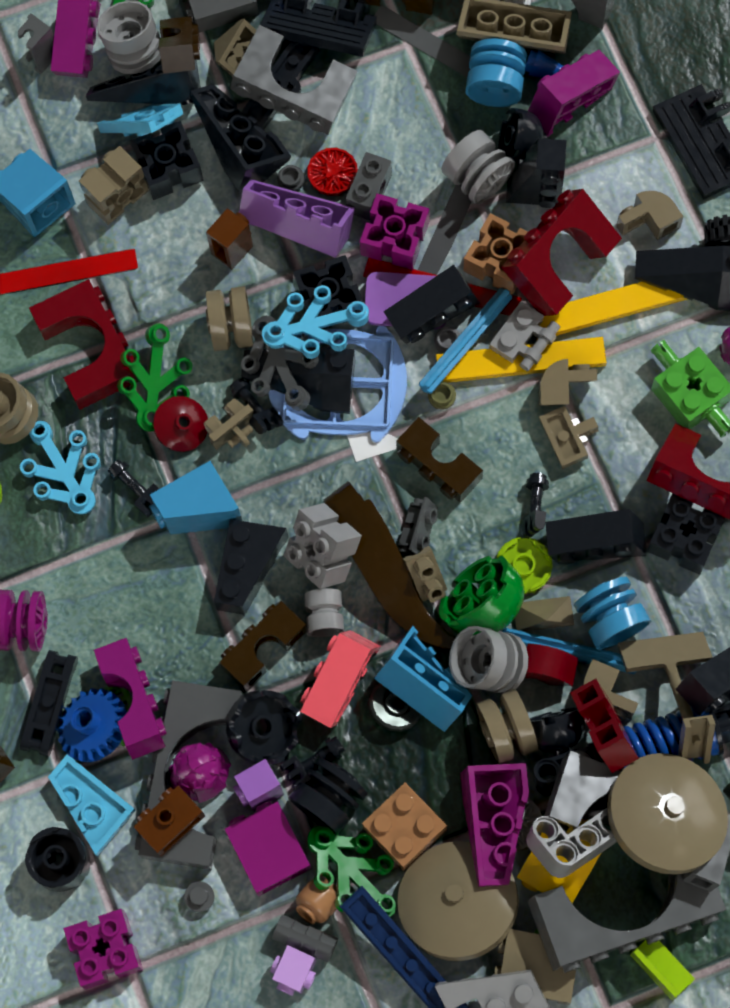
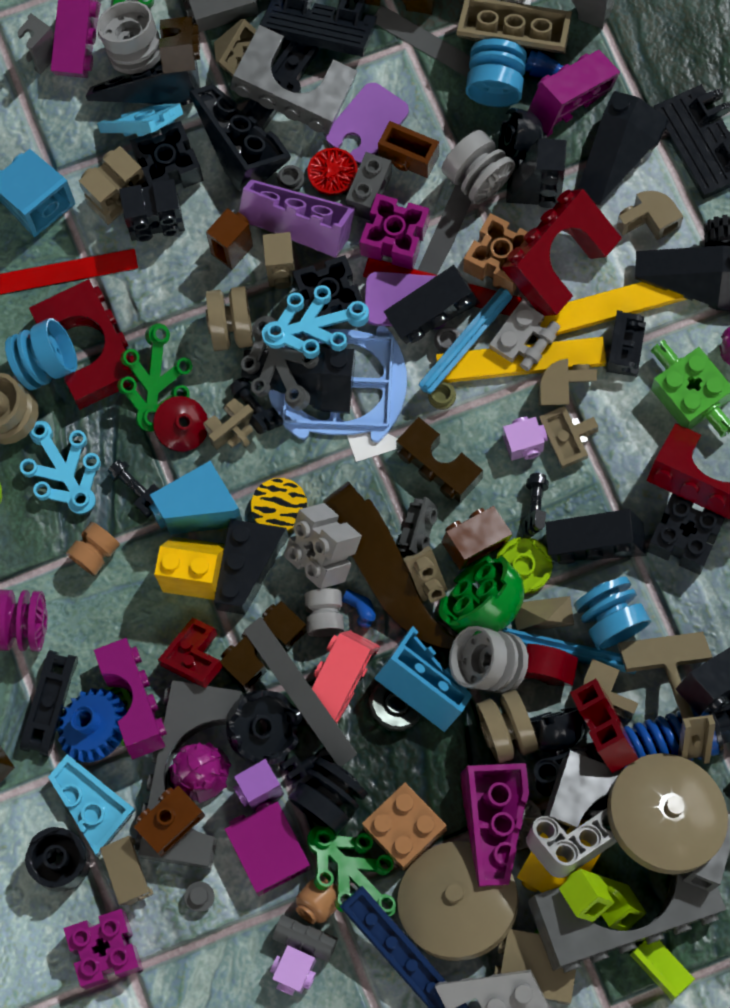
(41, 354): none -> dark azure wheel
(93, 548): none -> medium nougat wheel
(125, 871): none -> dark tan hinge
(152, 210): none -> black brick
(187, 656): none -> dark red plate
(189, 567): none -> yellow slope
(278, 503): none -> yellow tile
(279, 259): none -> dark tan brick
(300, 692): none -> dark grey sticker
(363, 605): none -> blue arm
(367, 118): none -> medium lavender piece
(408, 149): none -> reddish brown brick
(476, 536): none -> reddish brown brick
(524, 438): none -> lavender brick
(596, 895): none -> lime arch
(623, 138): none -> black wedge
(626, 344): none -> black hinge

